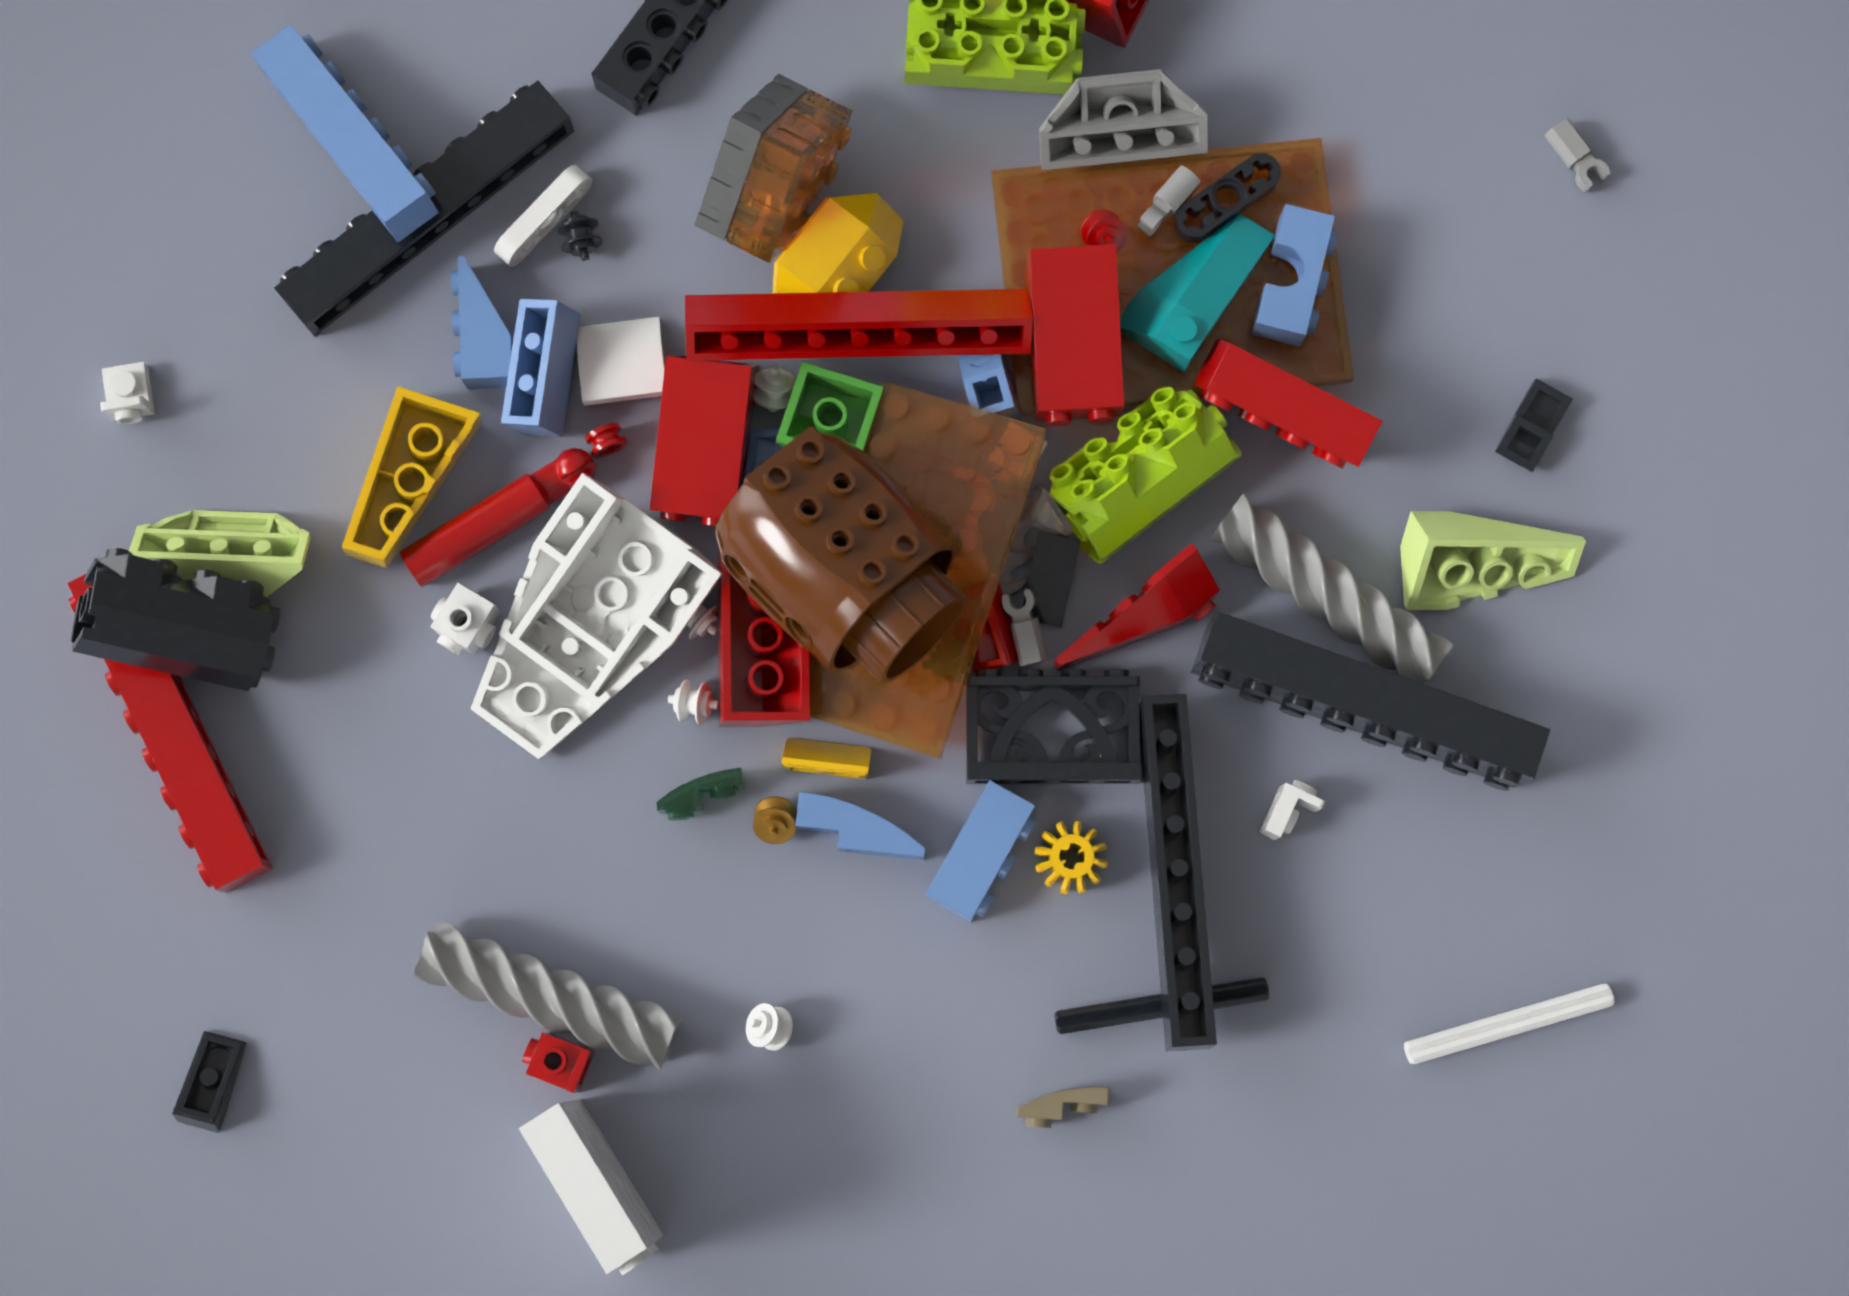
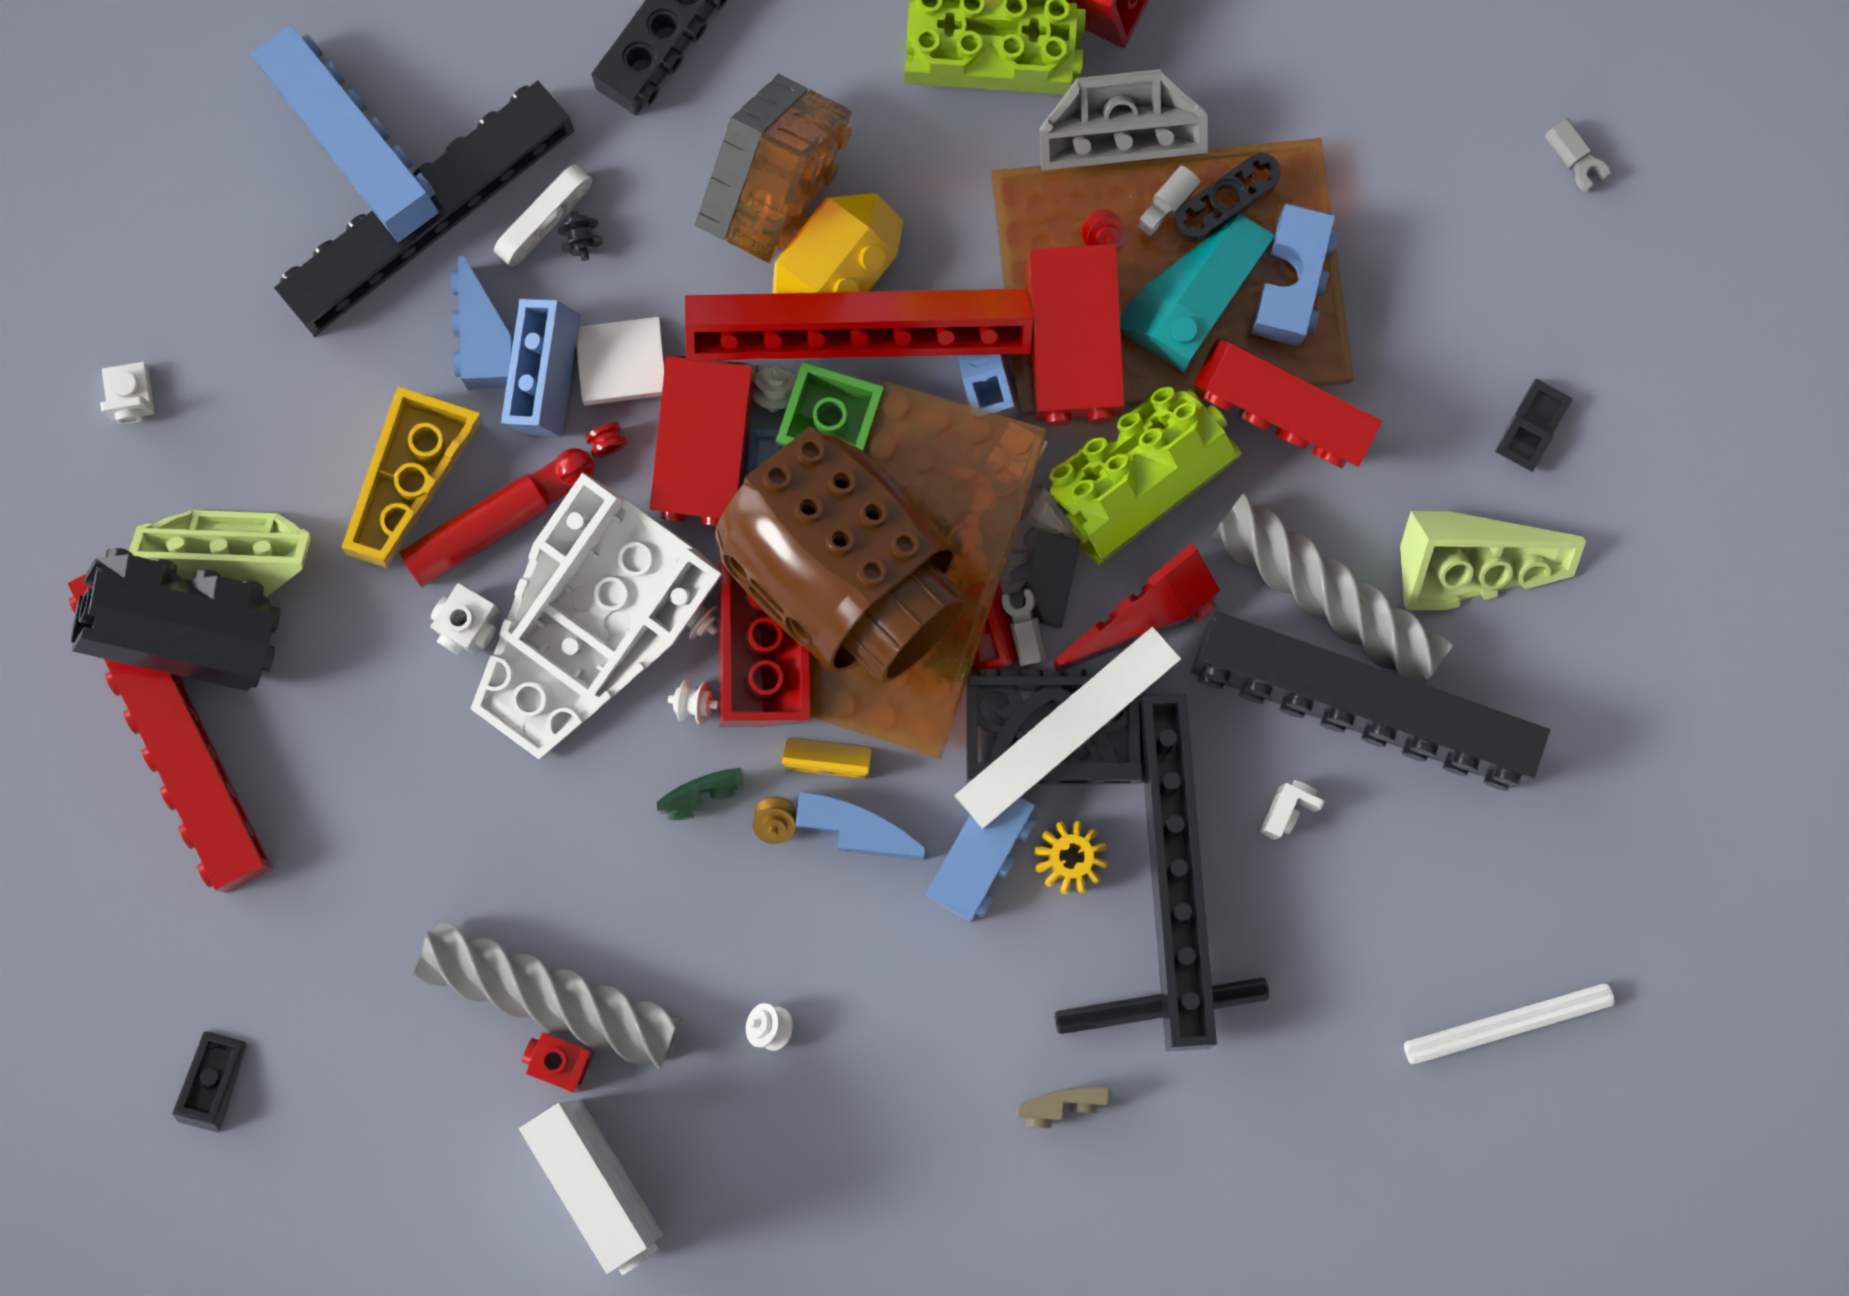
(1067, 727): none -> white tile

